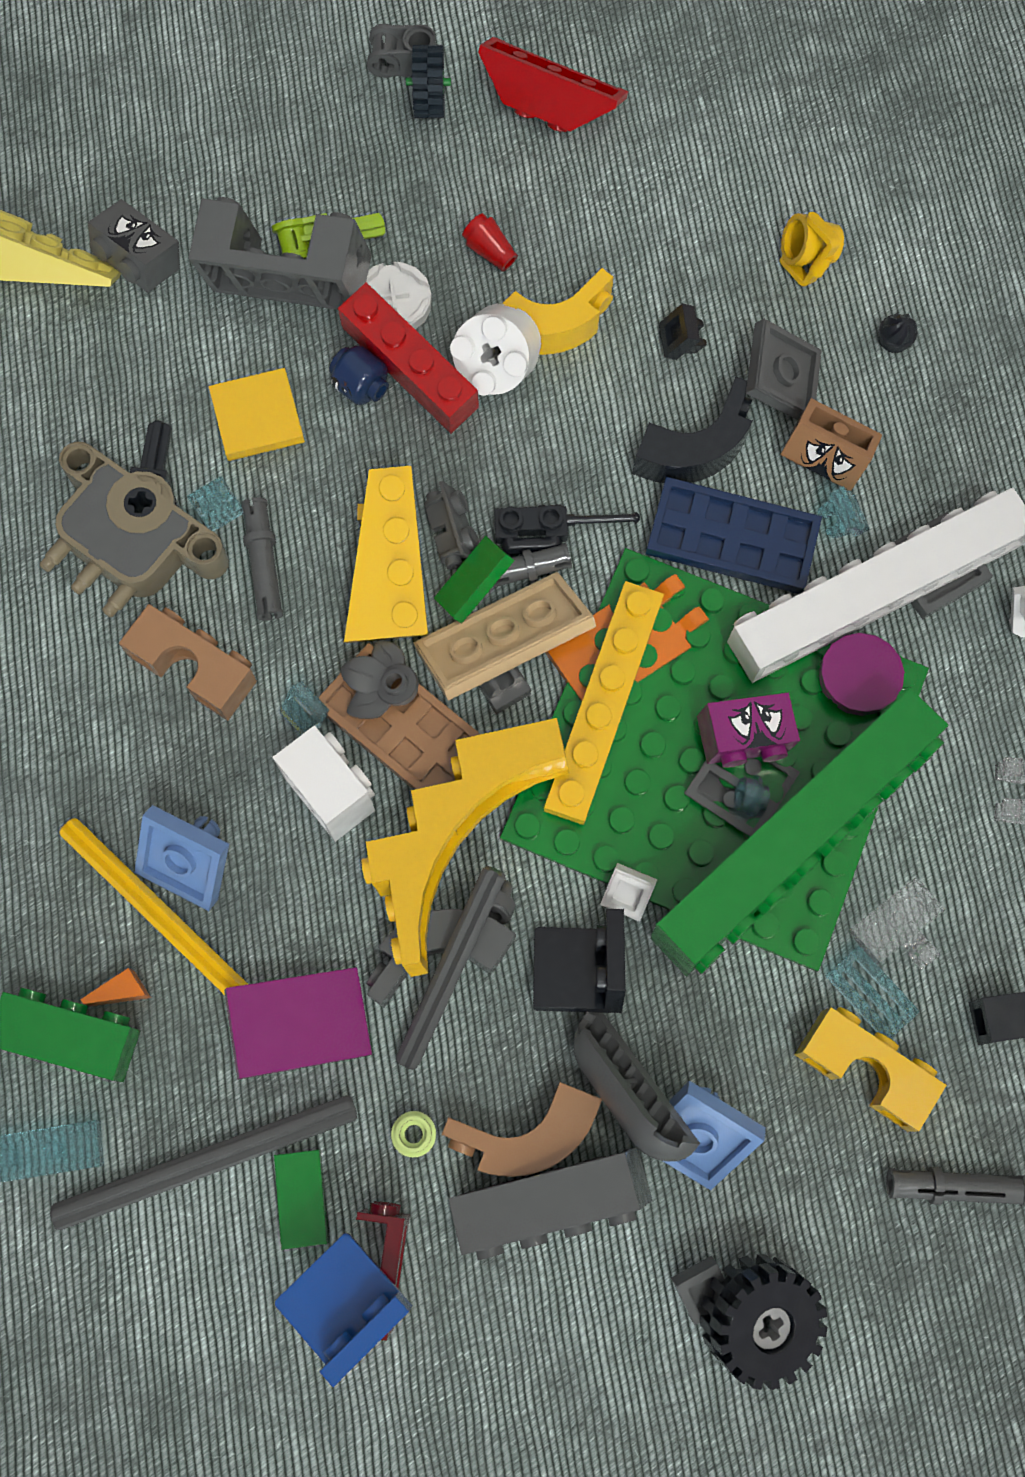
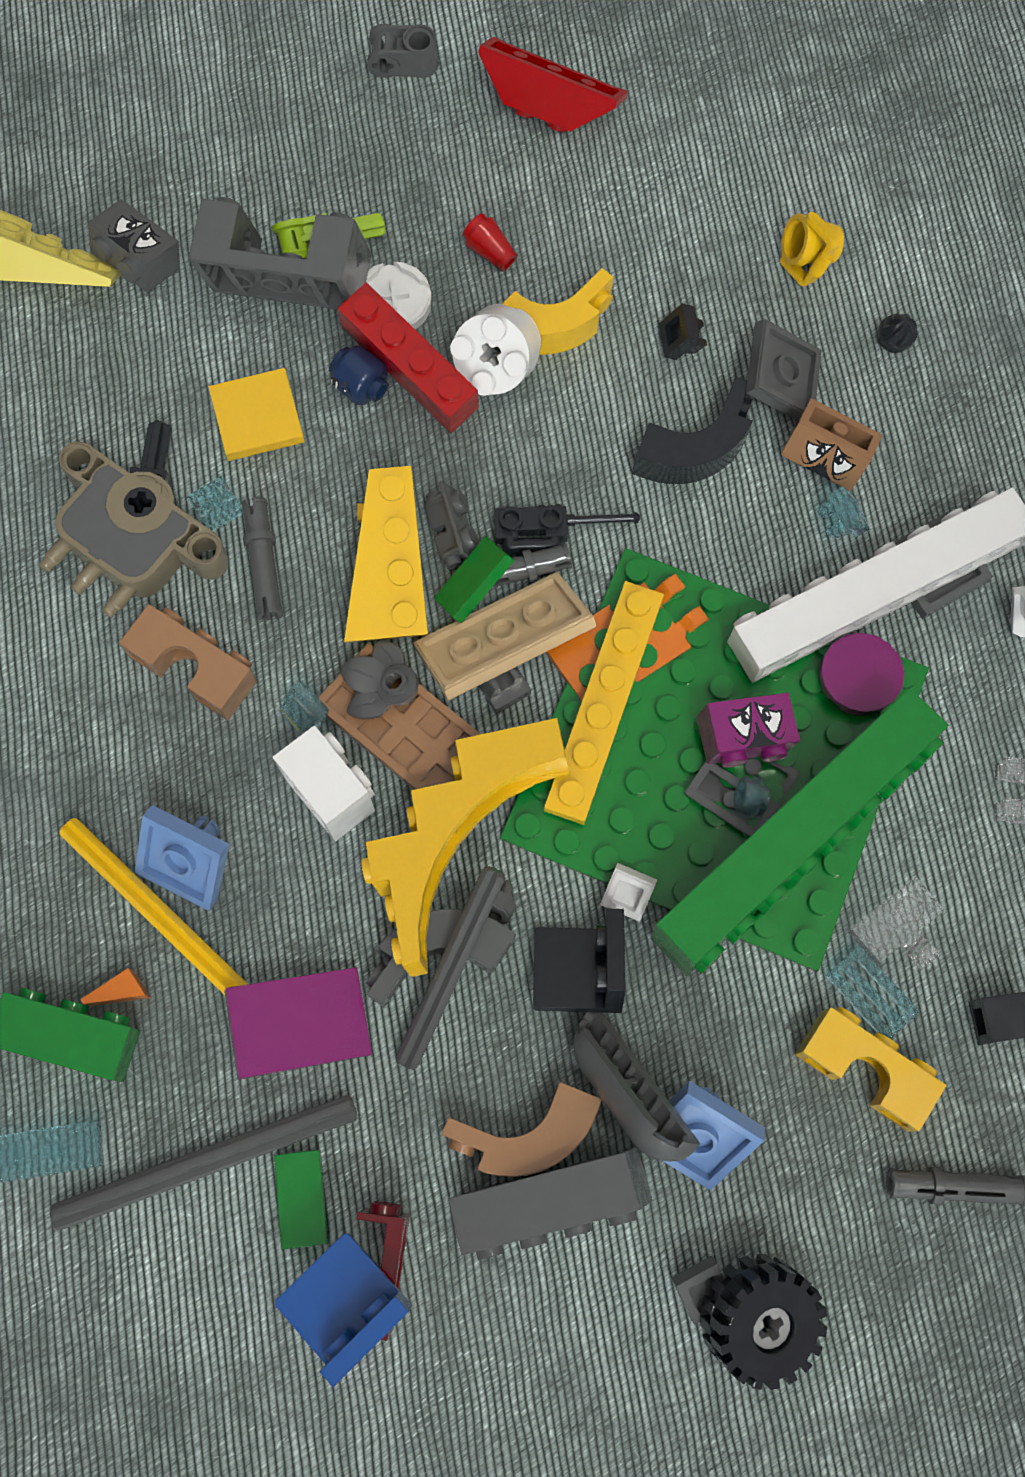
(399, 1129): yellowish green plate -> none
(428, 81): black wheel -> none
(734, 535): dark blue plate -> none

